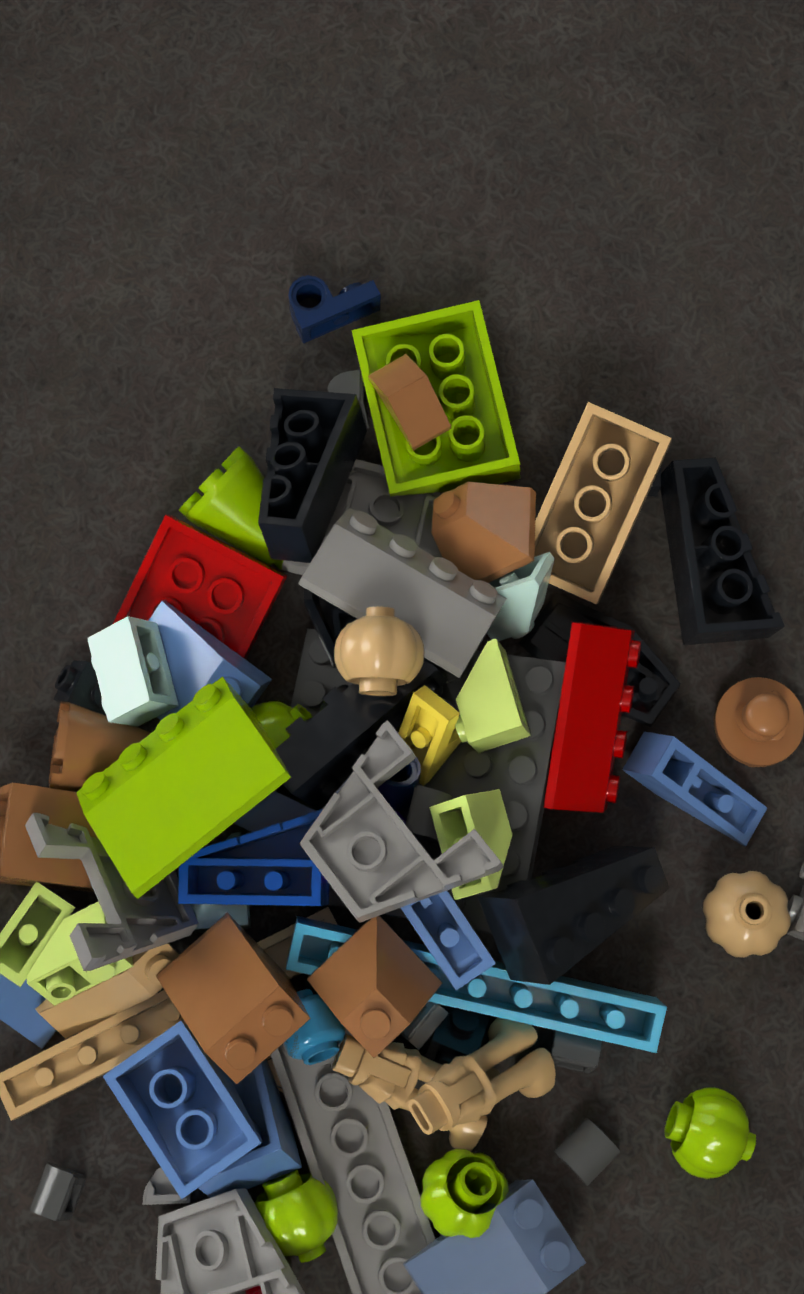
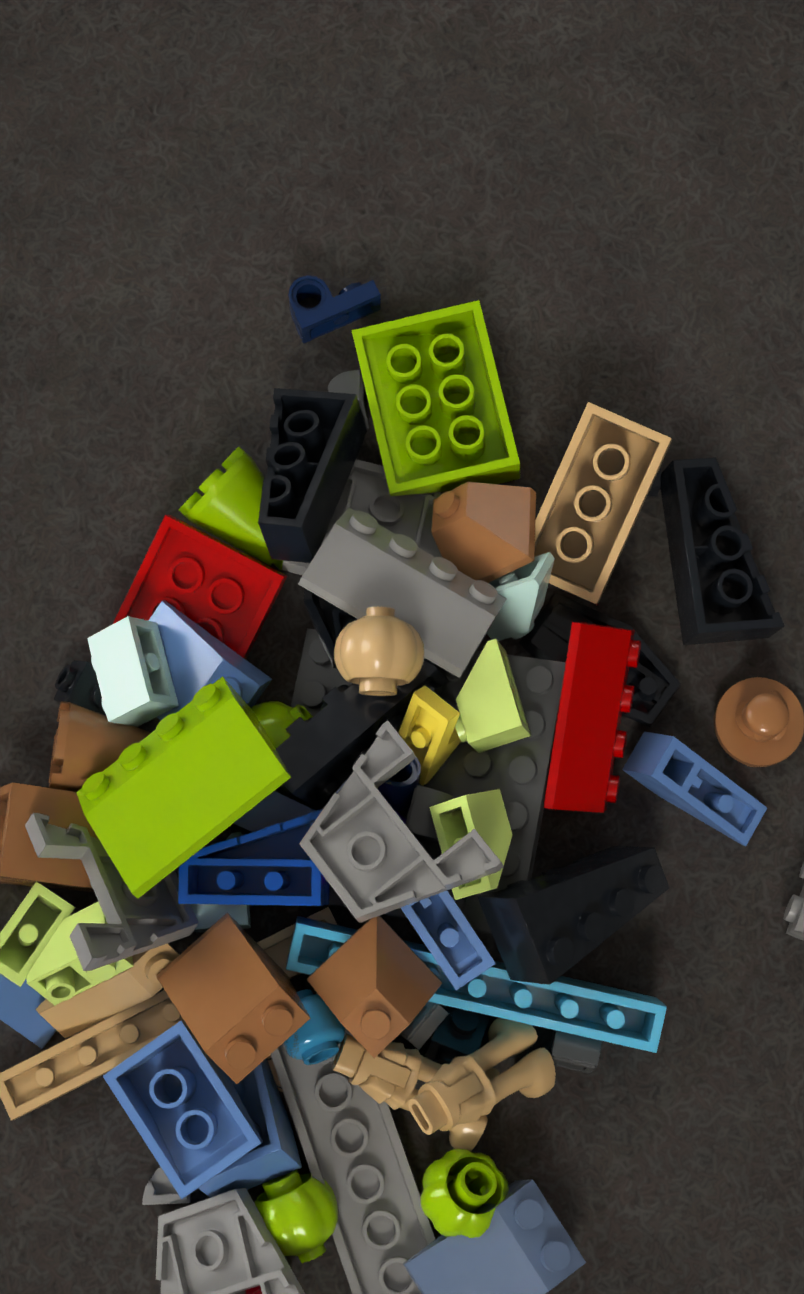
(58, 1192): dark grey brick -> none
(410, 401): medium nougat slope -> none
(587, 1151): dark grey brick -> none
(711, 1132): lime plant -> none
(727, 919): tan plant -> none

